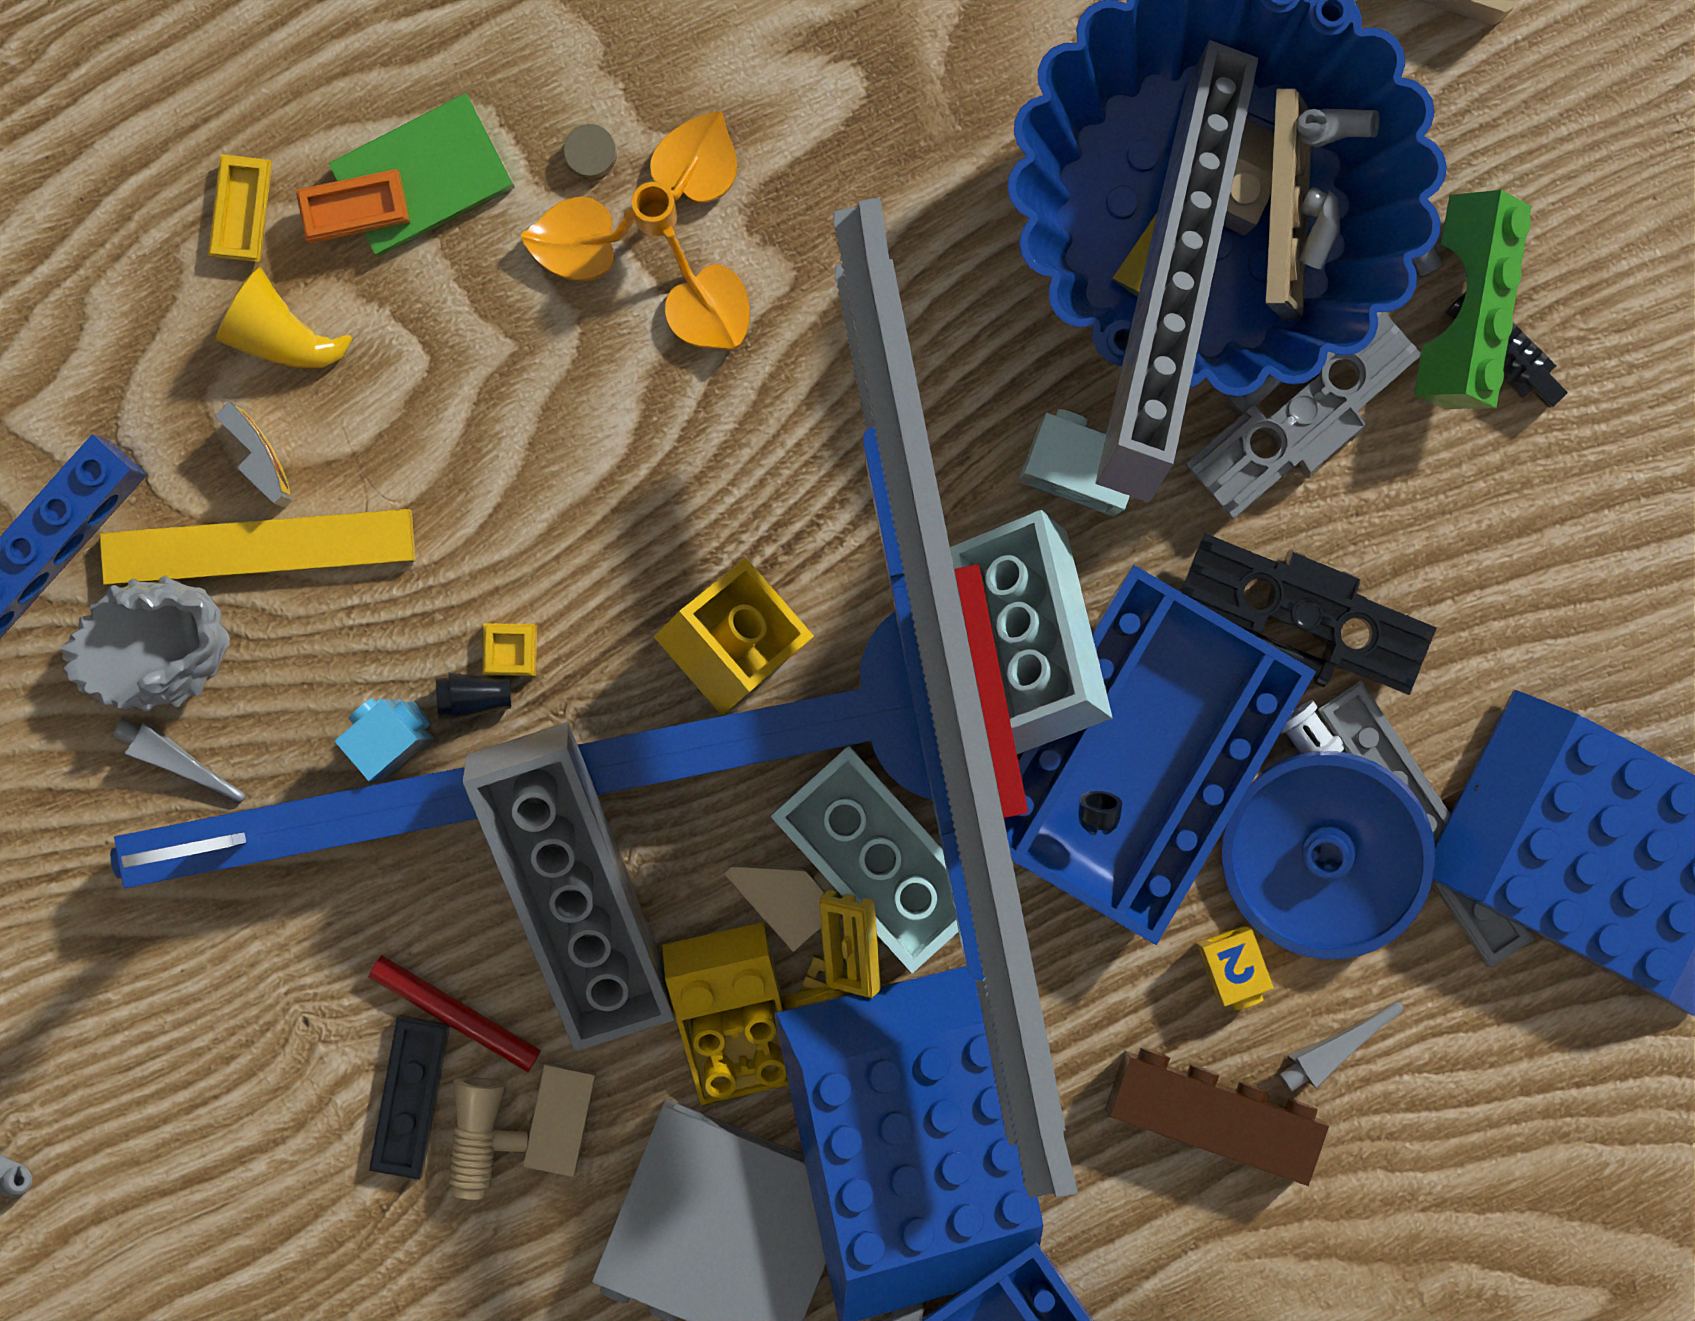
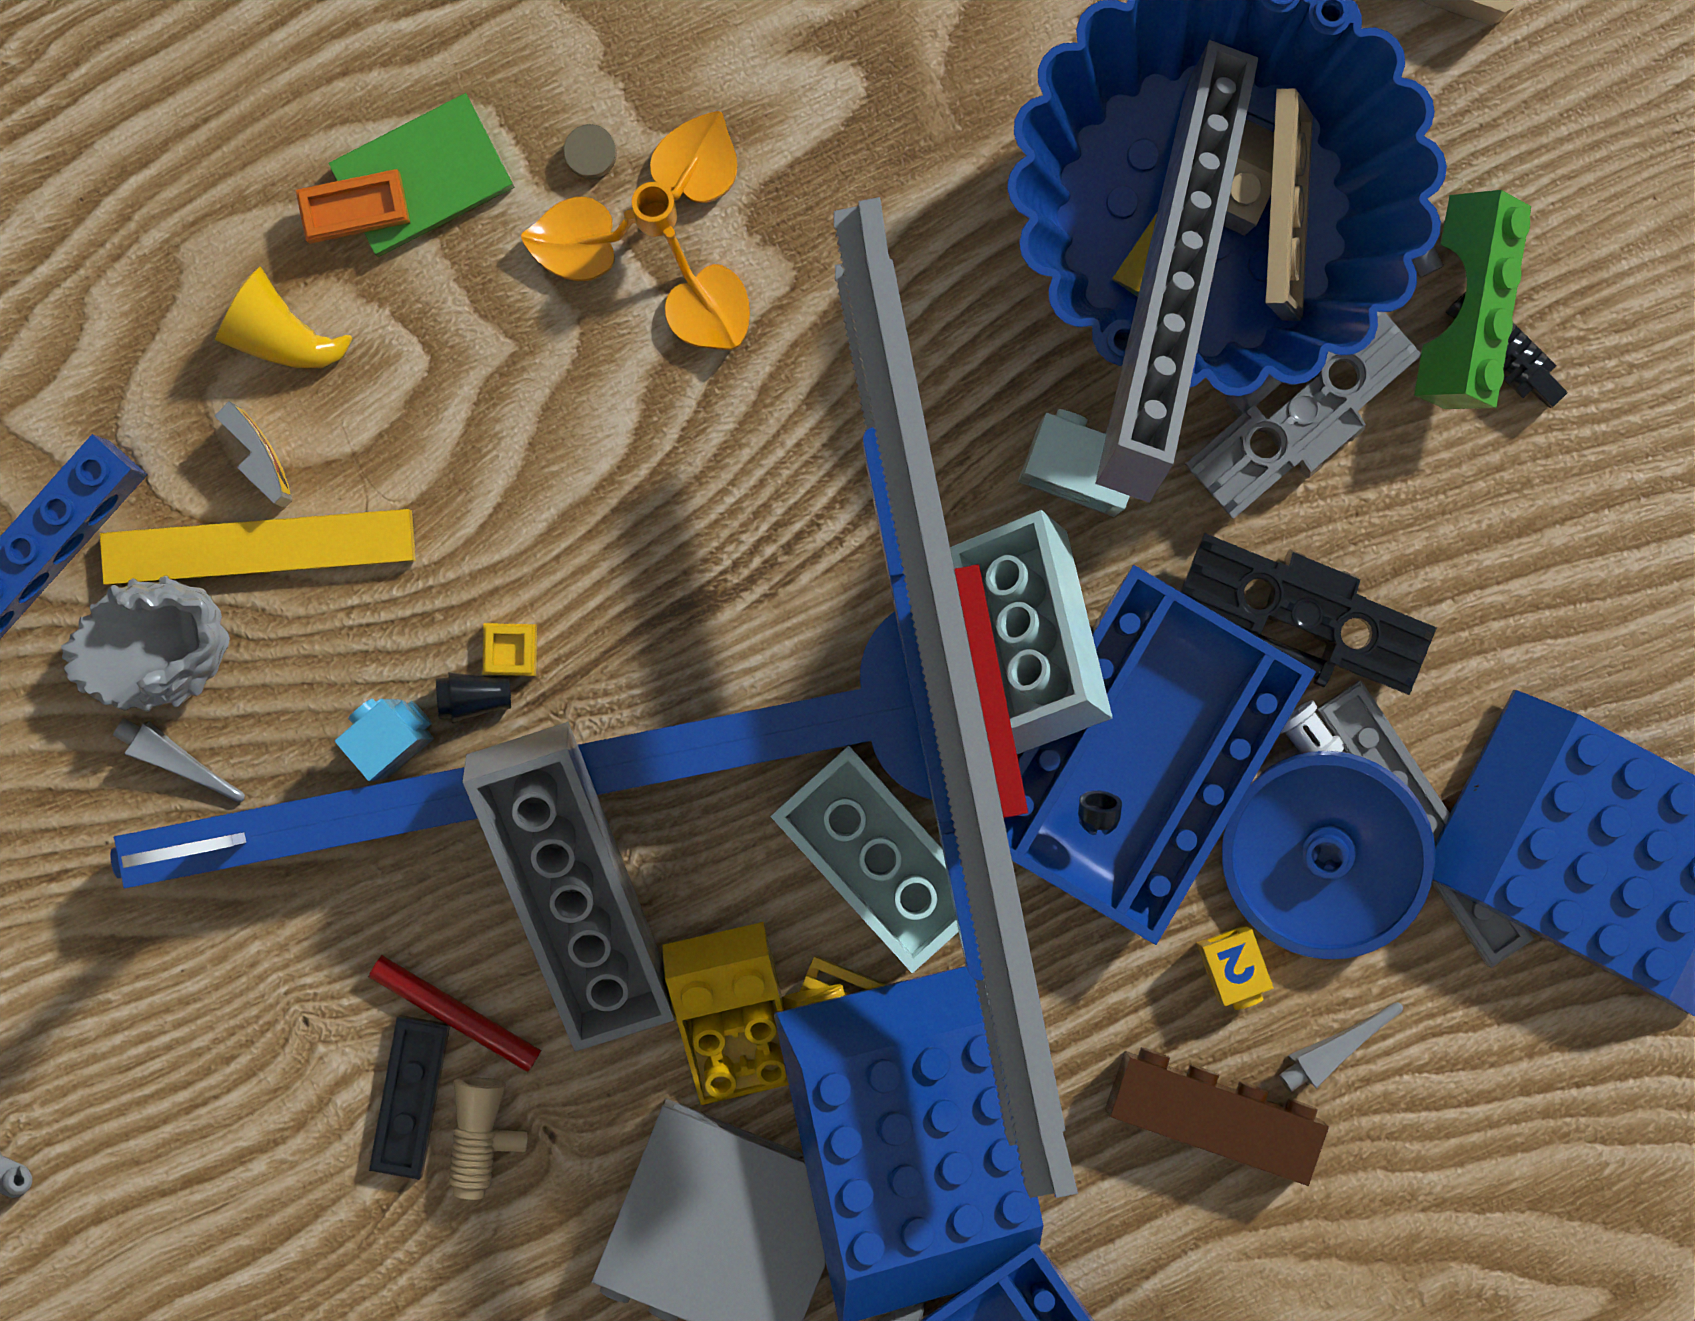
(240, 208): yellow tile -> none
(559, 1119): tan tile -> none
(733, 636): yellow brick -> none
(783, 897): tan slope -> none
(858, 946): yellow tile -> none
(1325, 228): light grey arm -> none
(1329, 125): light grey arm -> none

